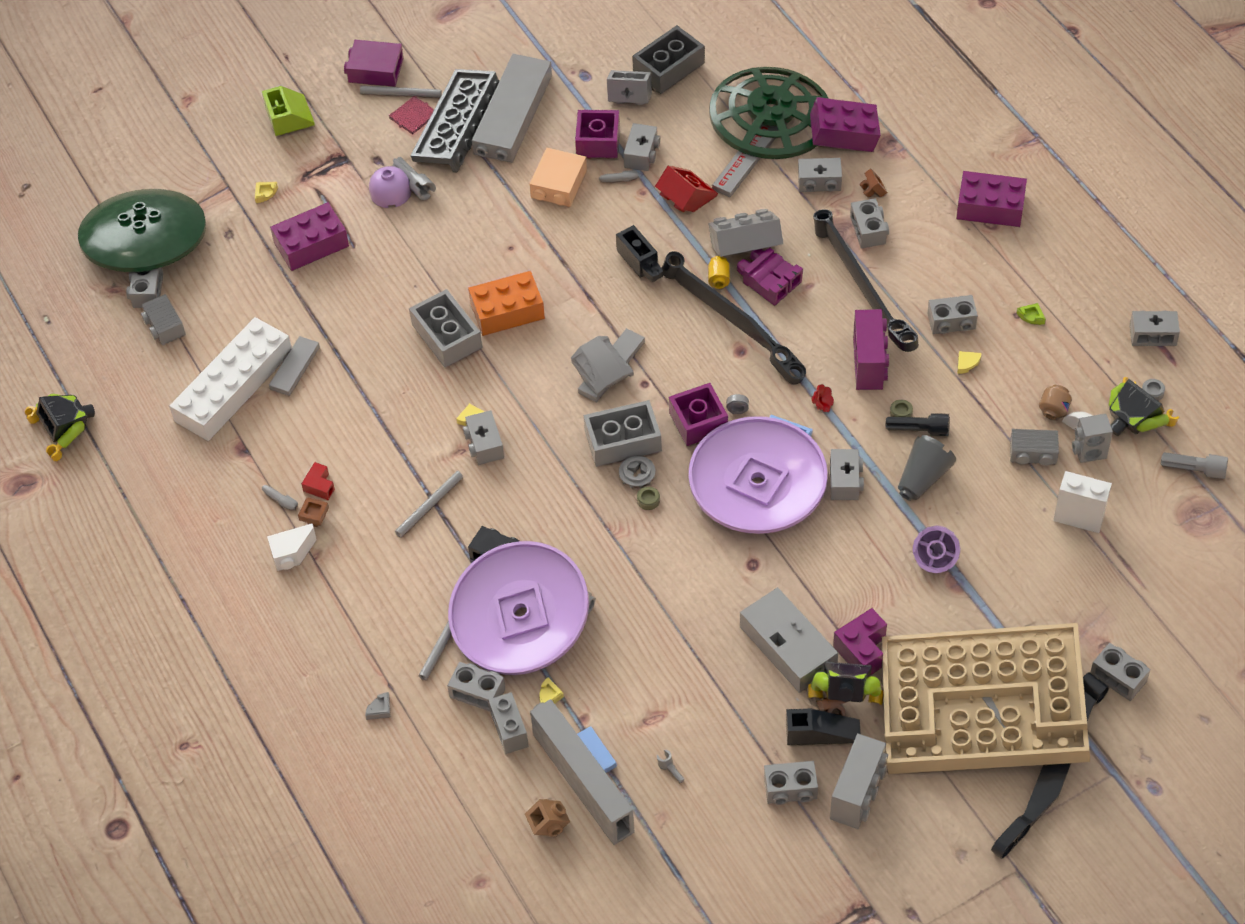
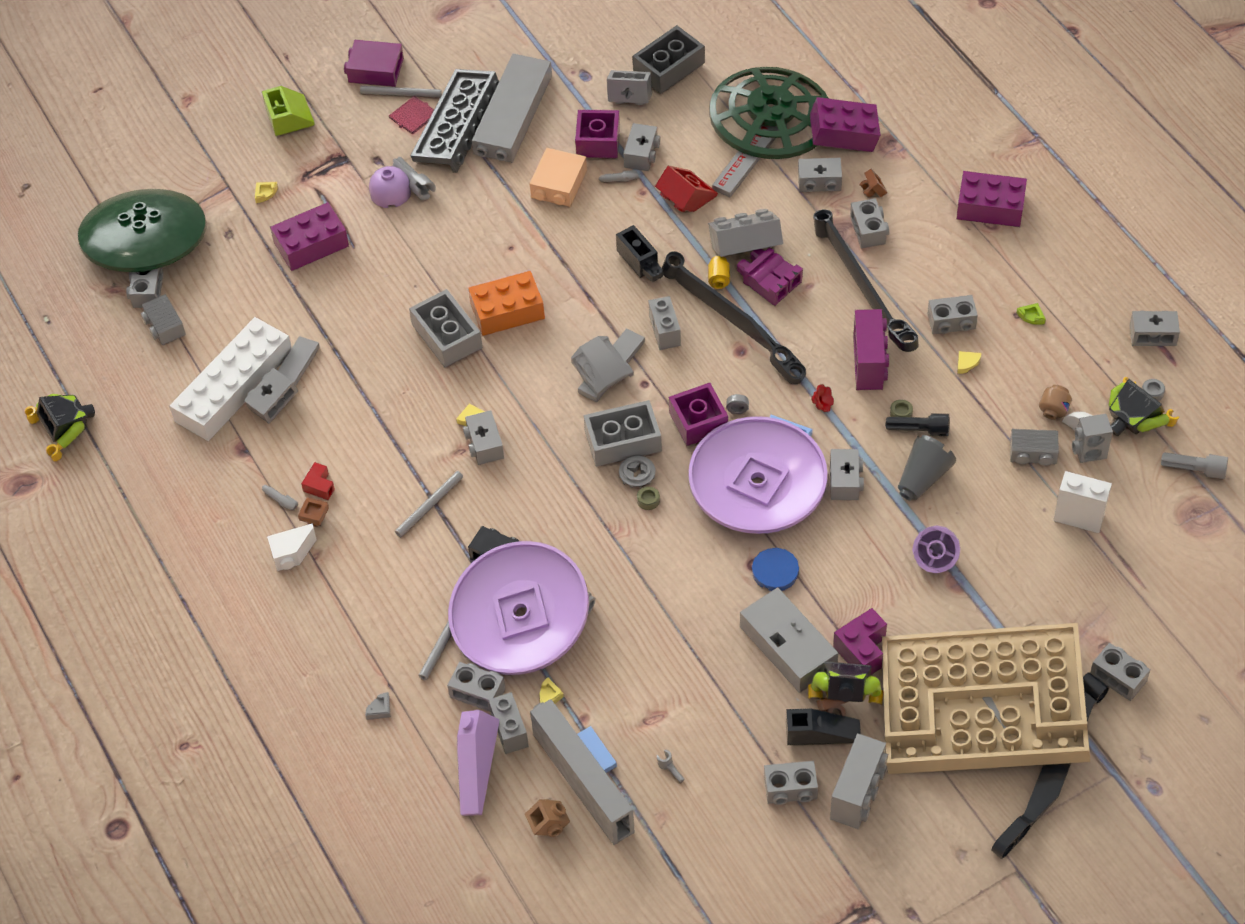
(280, 390): none -> light grey brick
(474, 756): none -> lavender wedge
(664, 323): none -> light grey brick
(775, 569): none -> blue tile

